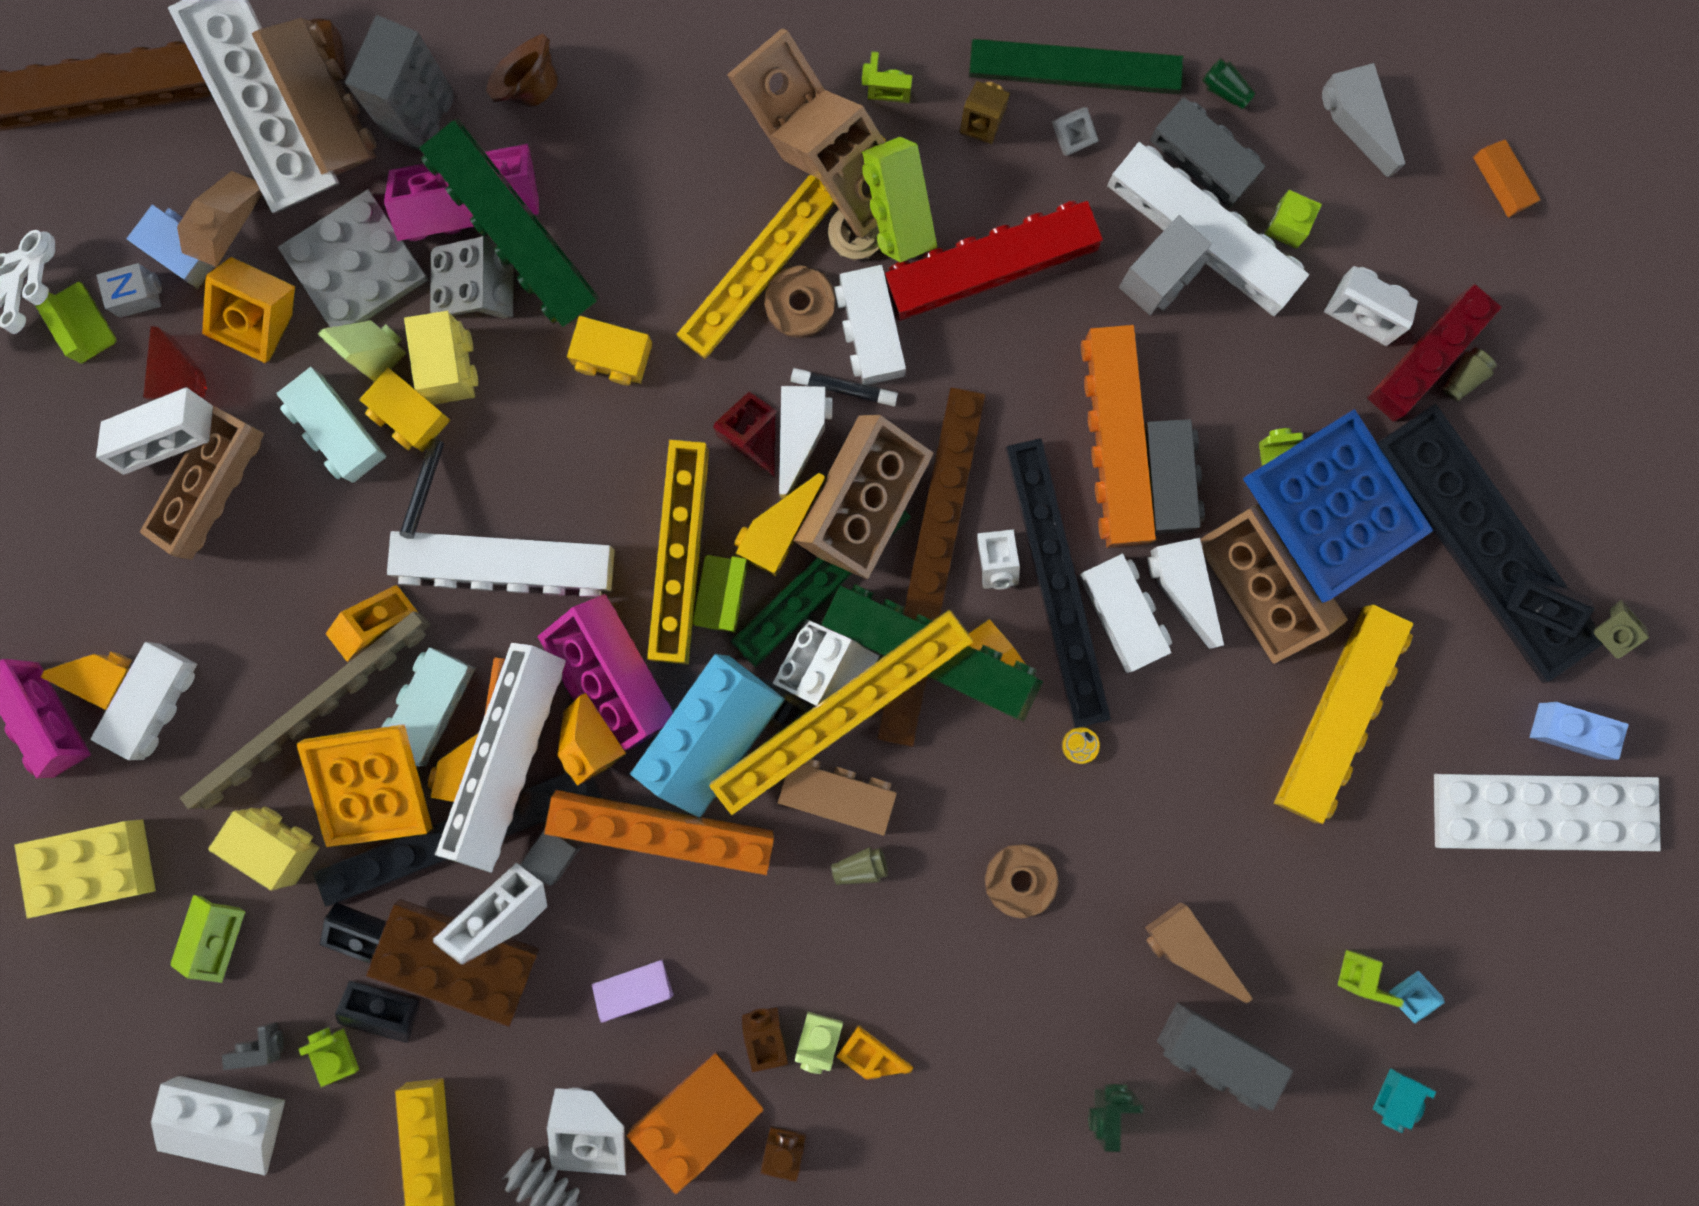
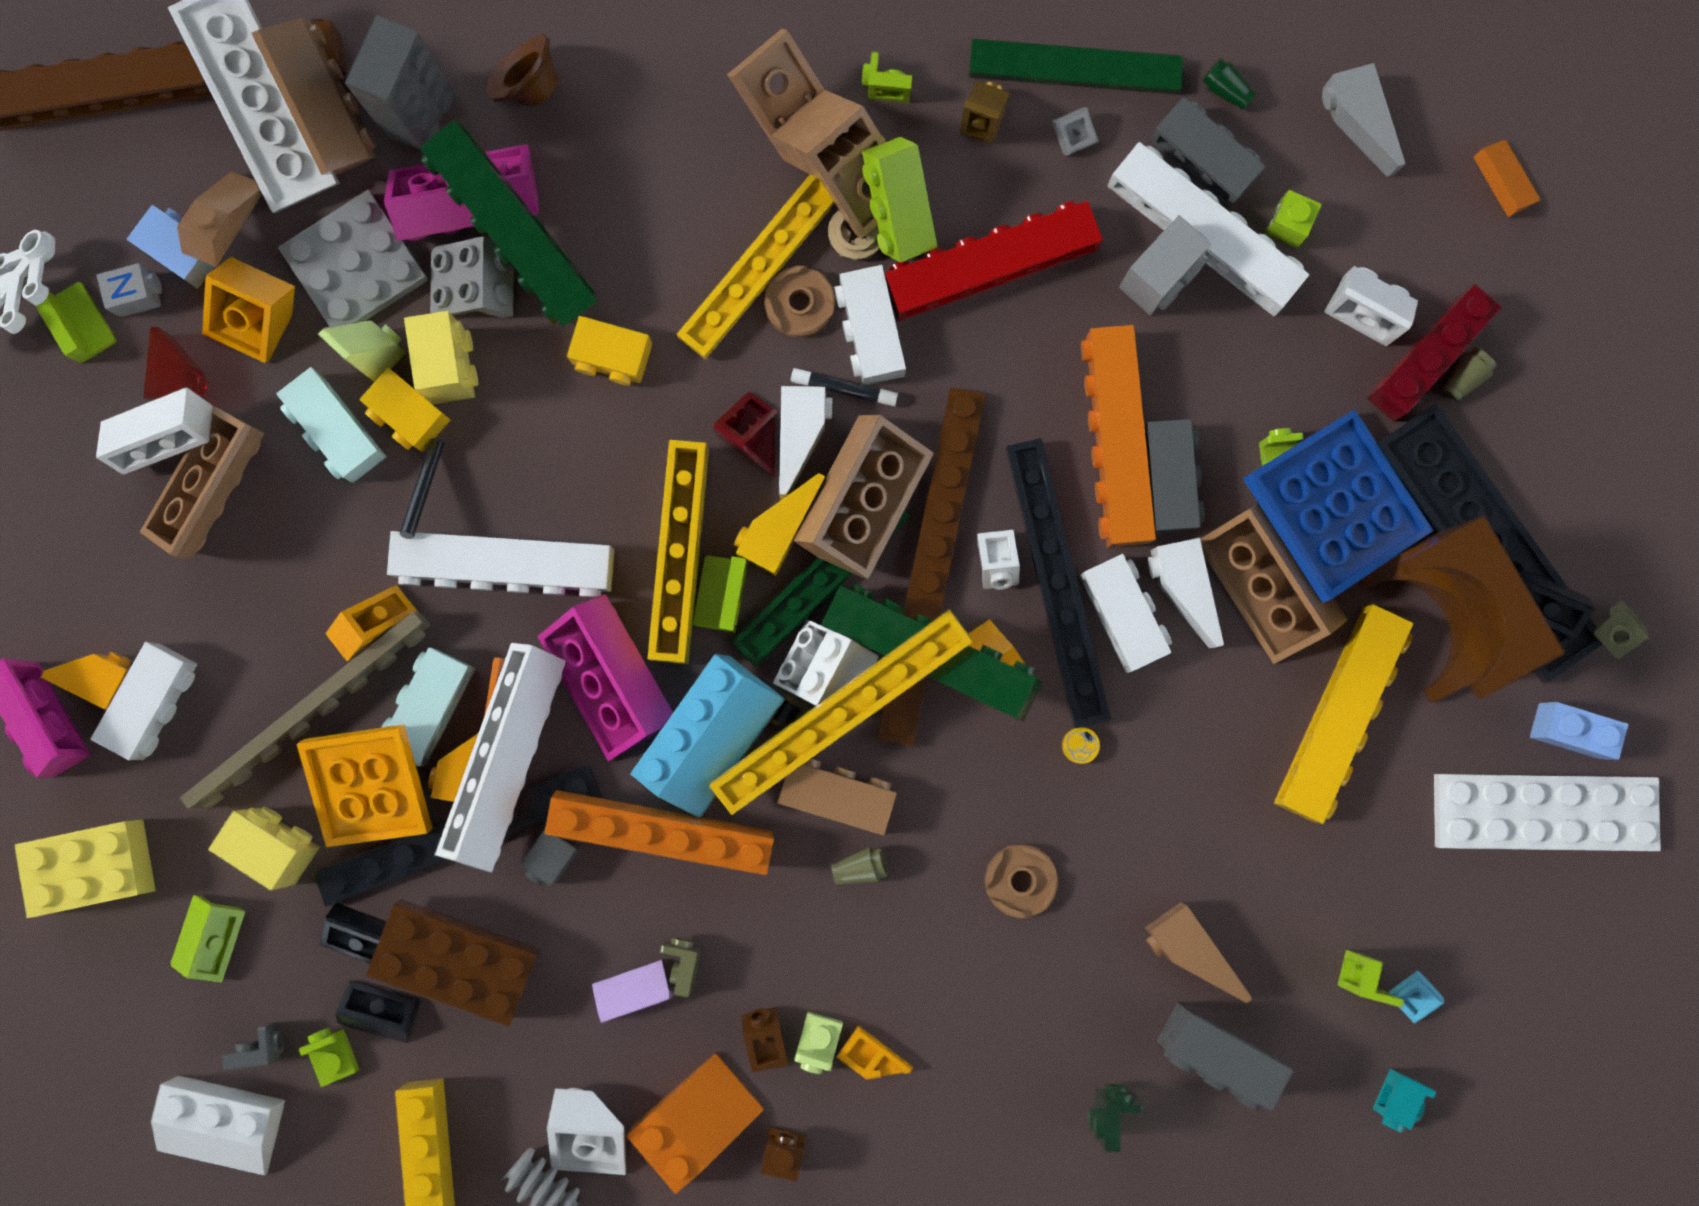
(495, 915): white slope -> none
(586, 741): light orange slope -> none
(682, 972): none -> olive bracket
(1488, 609): none -> reddish brown piece

